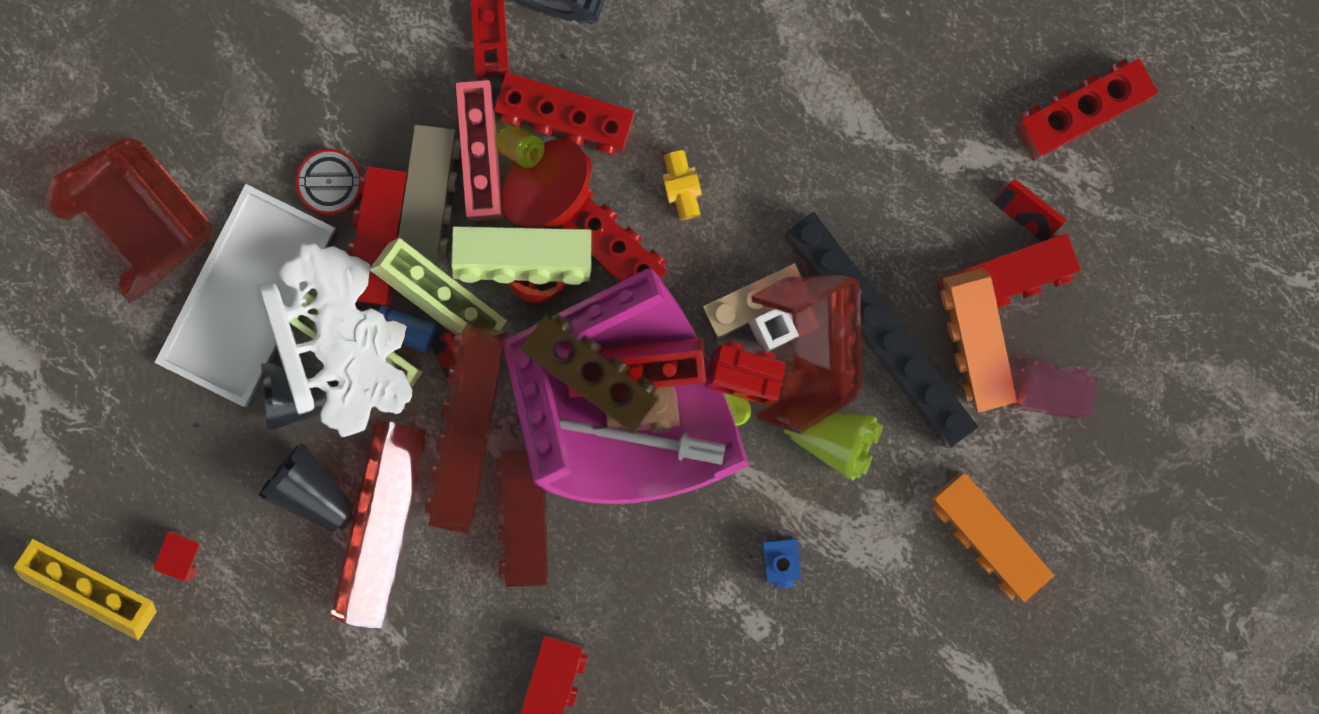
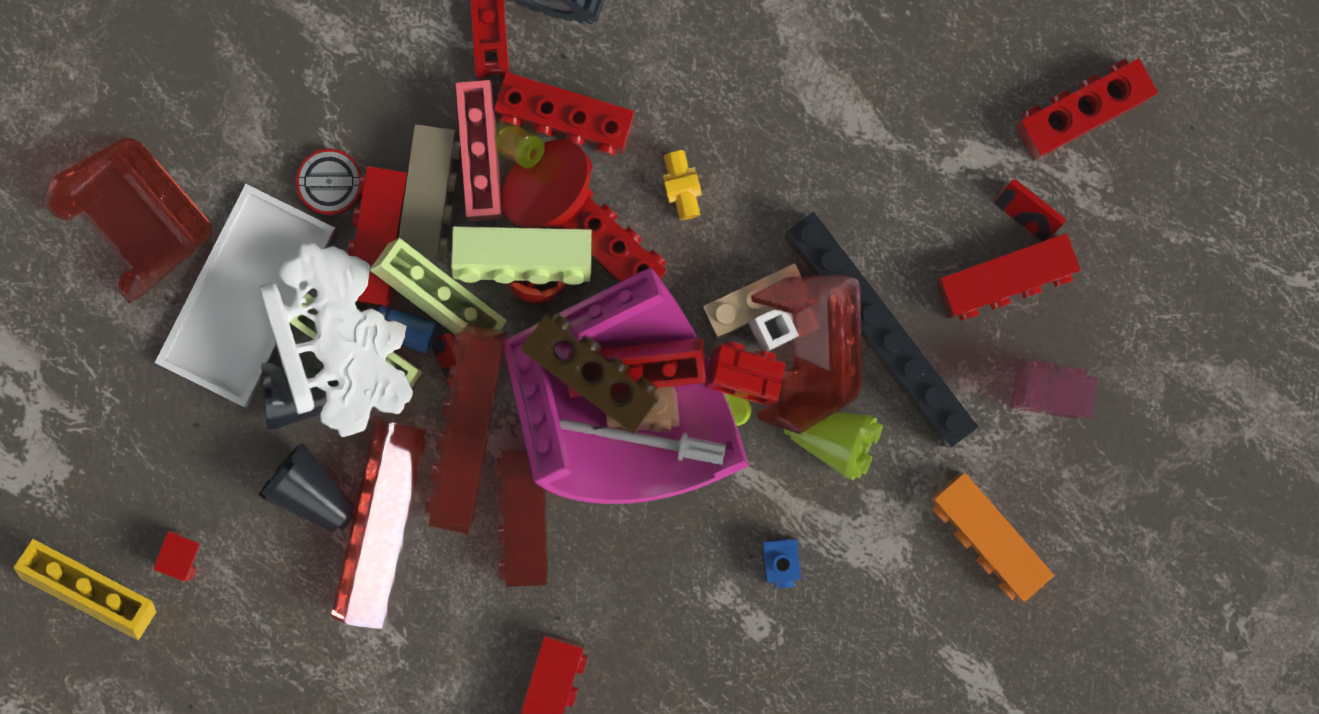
(978, 339): orange brick -> none

